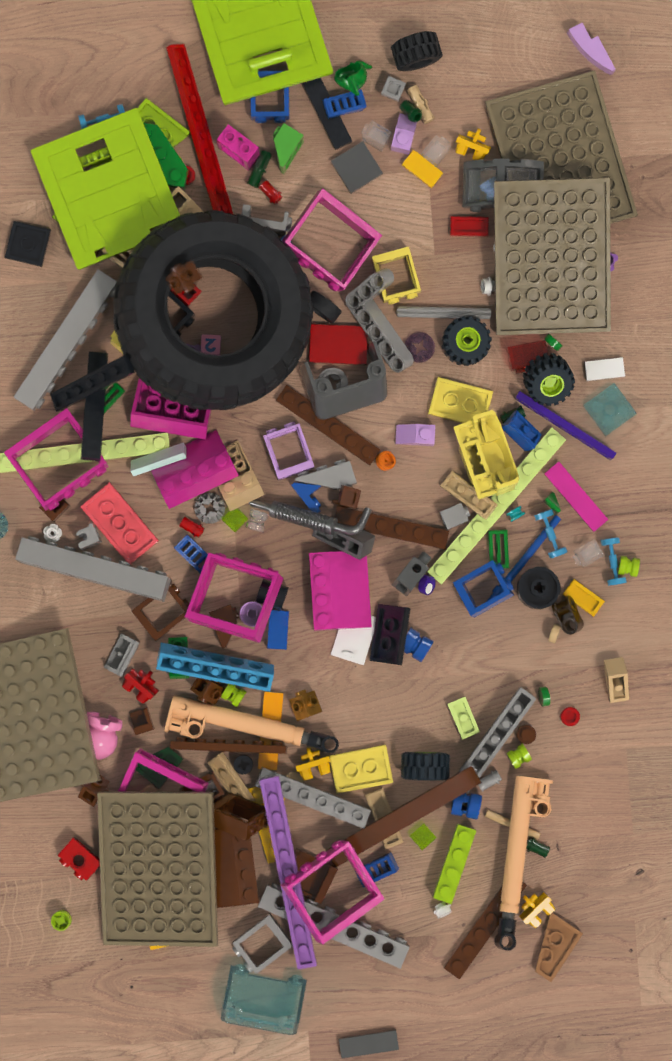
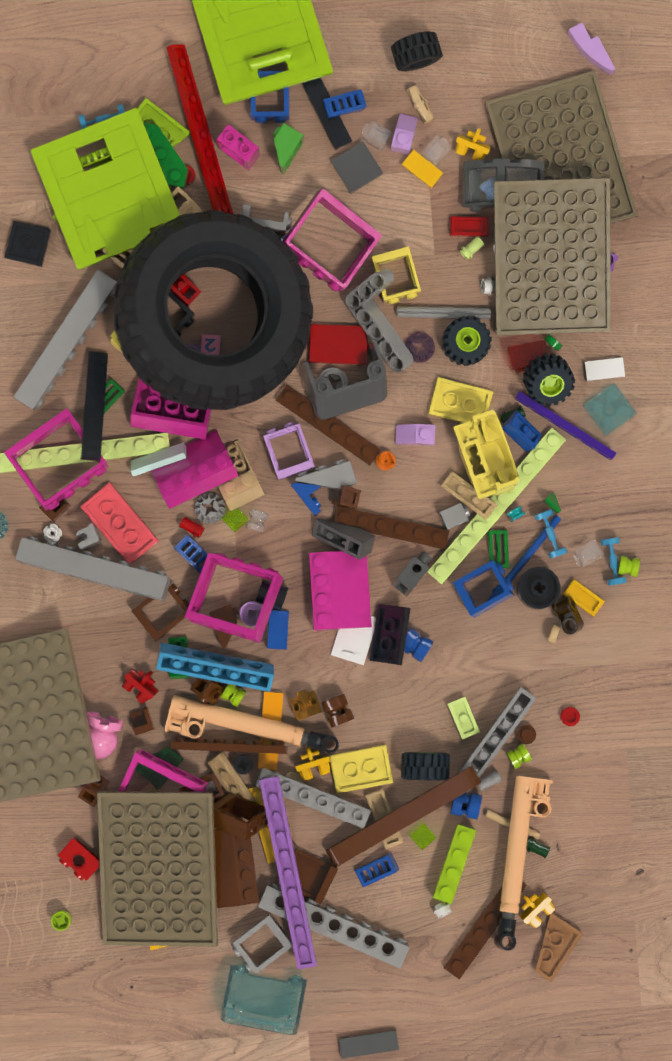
(92, 383): black tile -> none
(121, 655): light grey hinge -> none
(183, 277): reddish brown brick -> none
(259, 168): dark green axle -> none
(270, 192): red pin -> none
(310, 519): flat silver piece -> none
(324, 307): black tyre -> none
(339, 702): none -> reddish brown wheel
(350, 915): dark pink window -> none
(352, 76): green piece -> none
(393, 88): light grey tile -> none
(414, 114): dark green pin -> none
(426, 584): dark purple tile -> none
(471, 248): none -> yellowish green pin
(544, 696): green tile -> none
(576, 496): dark pink tile -> none
(616, 679): tan slope -> none

